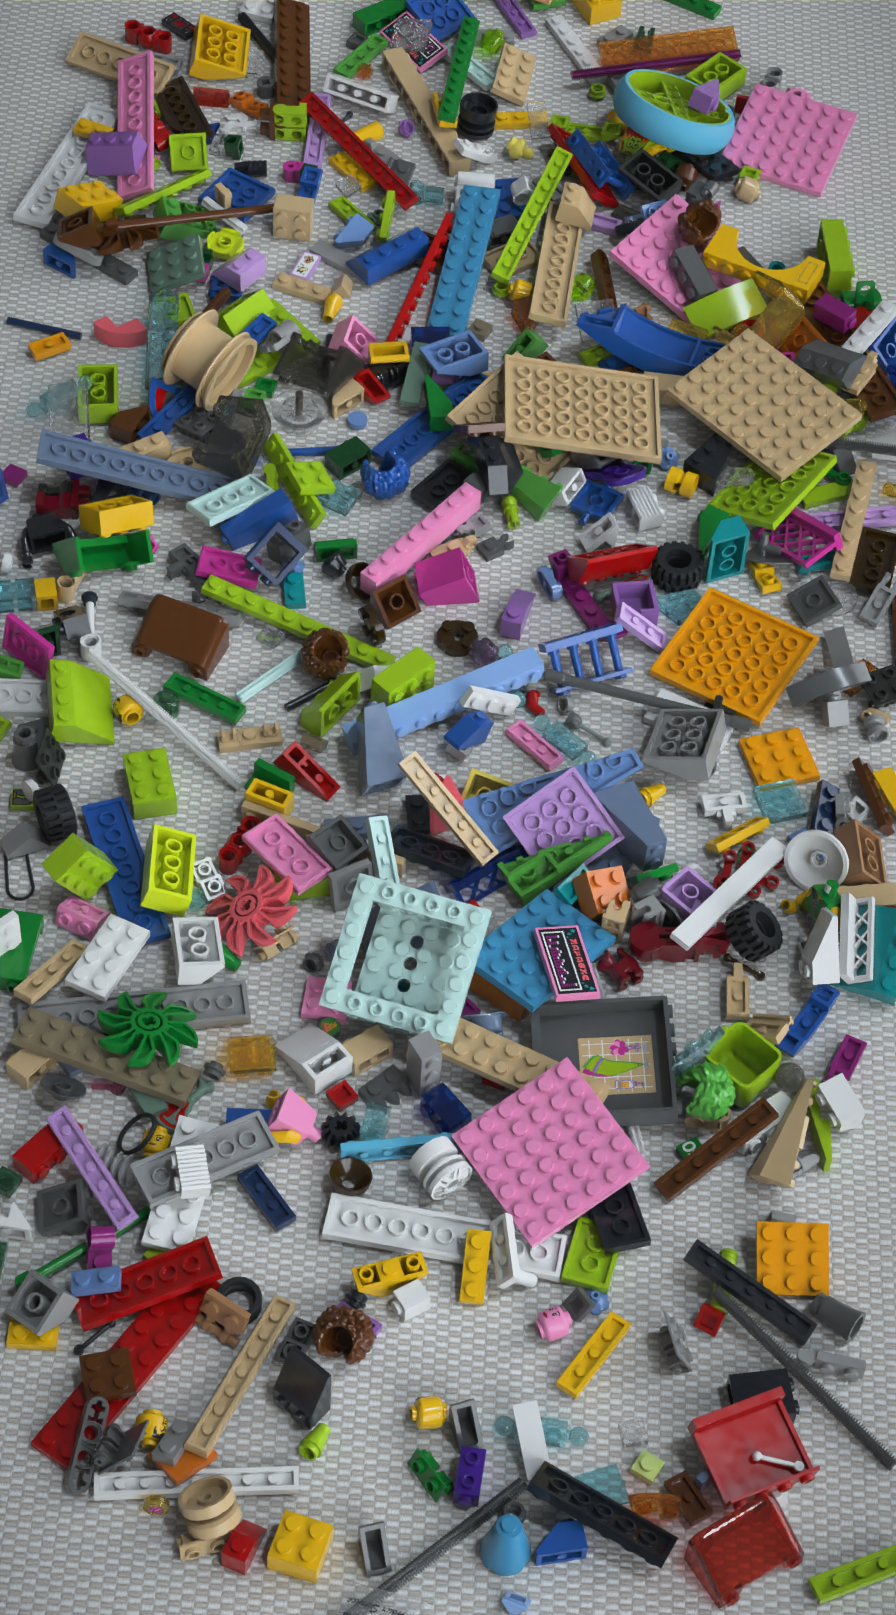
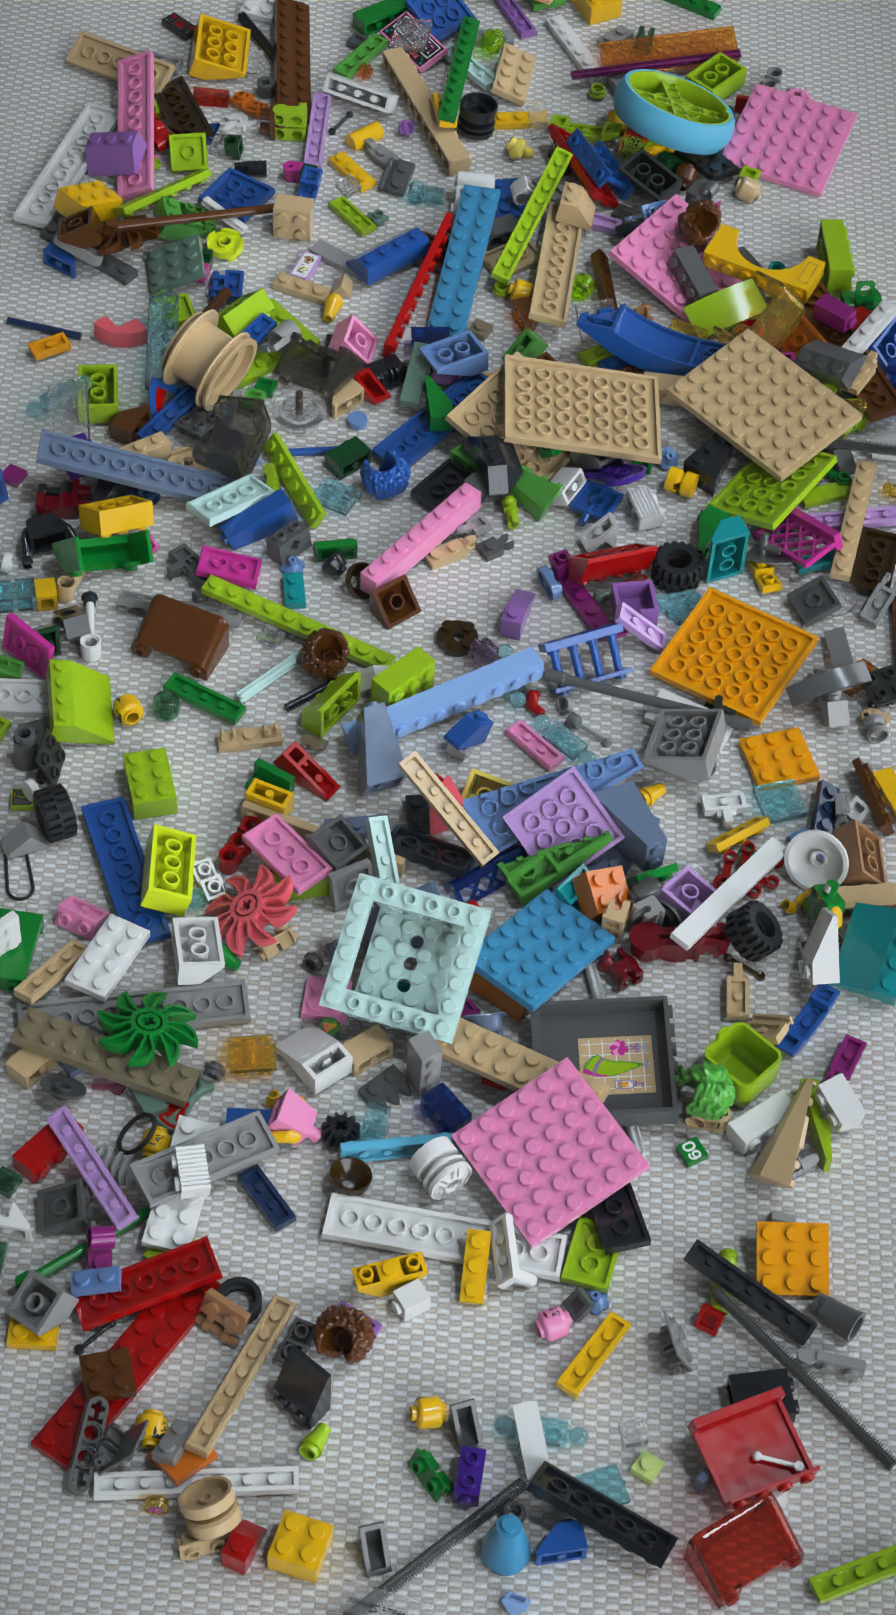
(79, 867): lime brick -> none
(85, 127): yellow plate -> none
(148, 37): red piece -> none
(164, 719): white axle -> none
(223, 195): tan plate -> none
(242, 269): lavender slope -> none
(288, 538): dark blue window -> none
(309, 478): lime plate -> none
(342, 1095): red plate -> none
(355, 232): medium blue slope -> none
(356, 1299): black plate -> none
(359, 151): red plate -> none
(372, 626): dark brown plate -> none
(386, 217): lime plate -> none
(388, 352): yellow tile -> none
(446, 579): dark pink slope -> none
(475, 151): white hinge -> none
(478, 429): reddish brown plate -> none
(490, 700): white plate -> none
(566, 963): tile -> none
(667, 1505): clear orange slope -> none
(693, 1501): reddish brown plate -> none
(697, 1049): clear light blue plate -> none
(705, 97): medium lavender slope -> none
(716, 1149): reddish brown plate -> none
(735, 477): clear plate -> none
(789, 1077): clear smoke head -> none
(849, 938): white fence -> none

